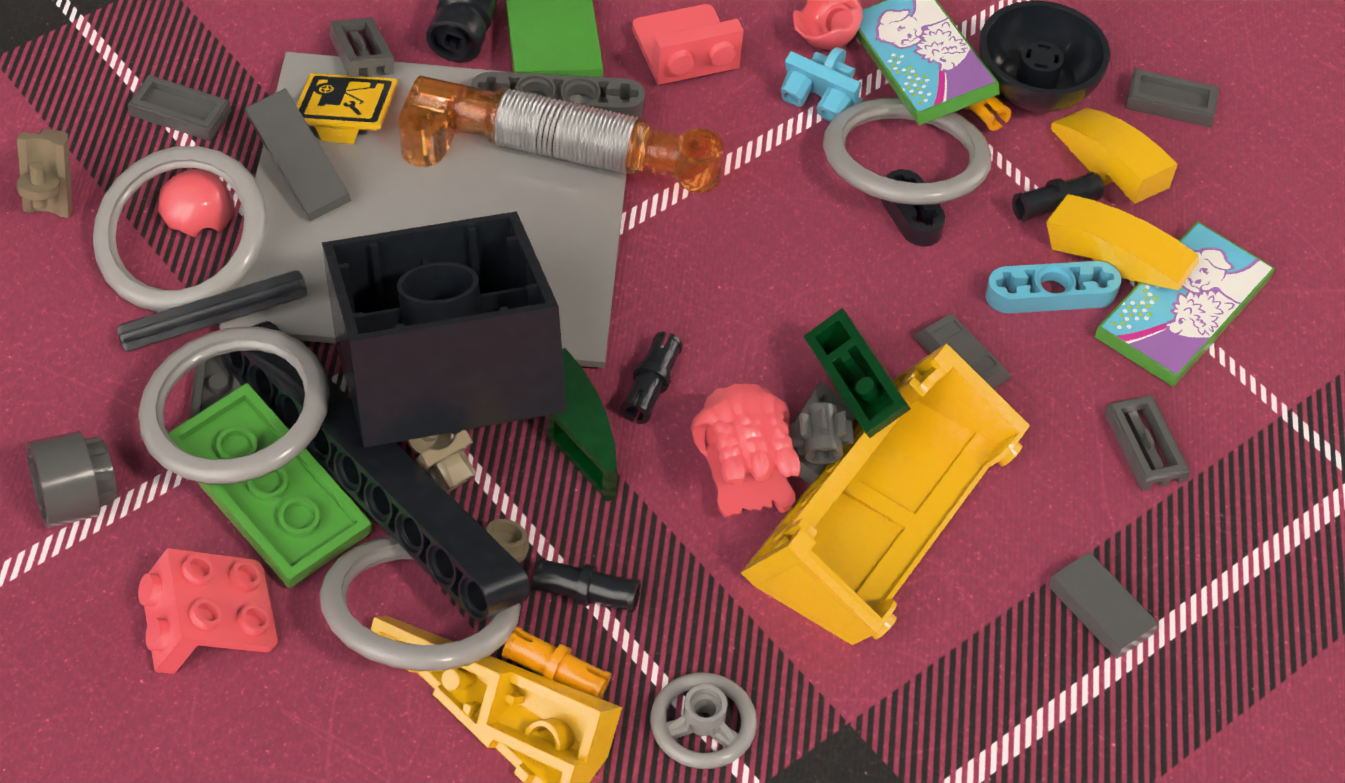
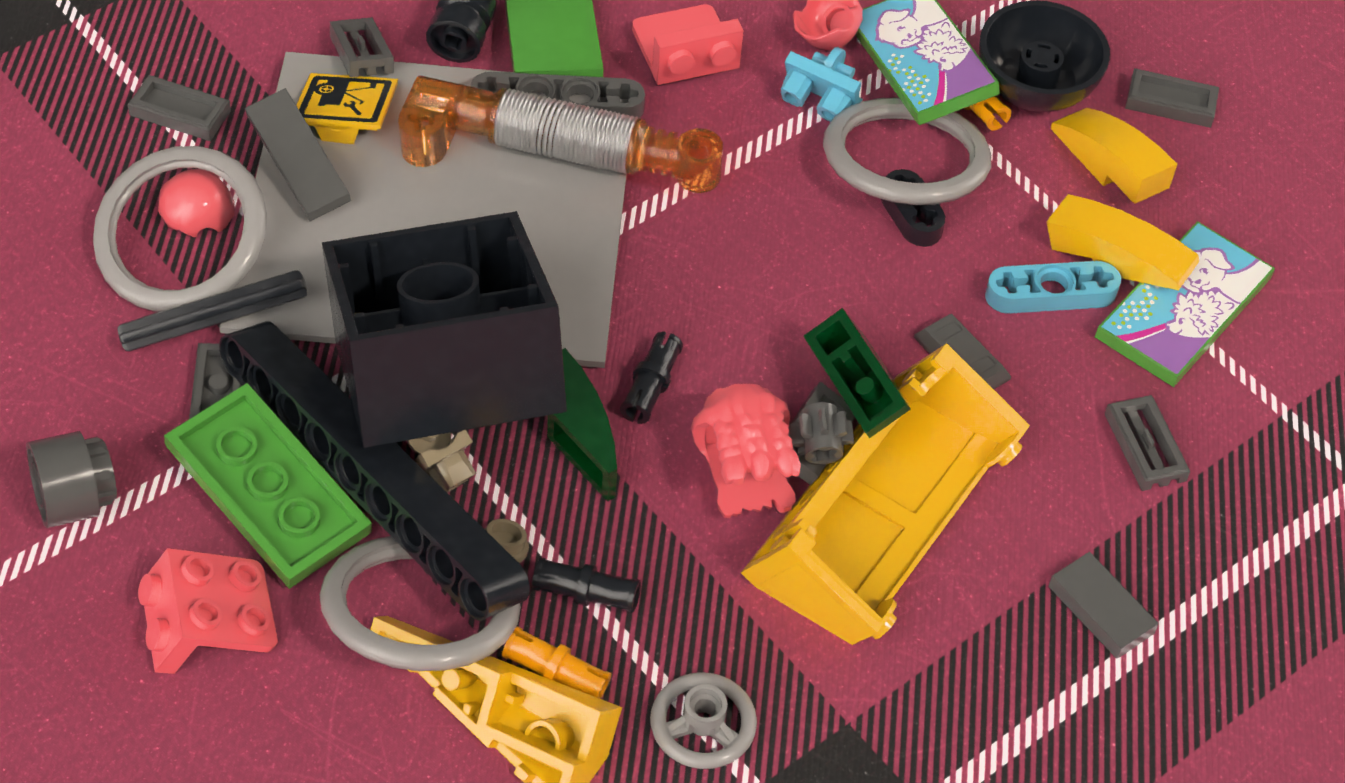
(45, 172): dark tan hips -> none
(250, 466): light grey wedge -> none
(1048, 198): black pin -> none

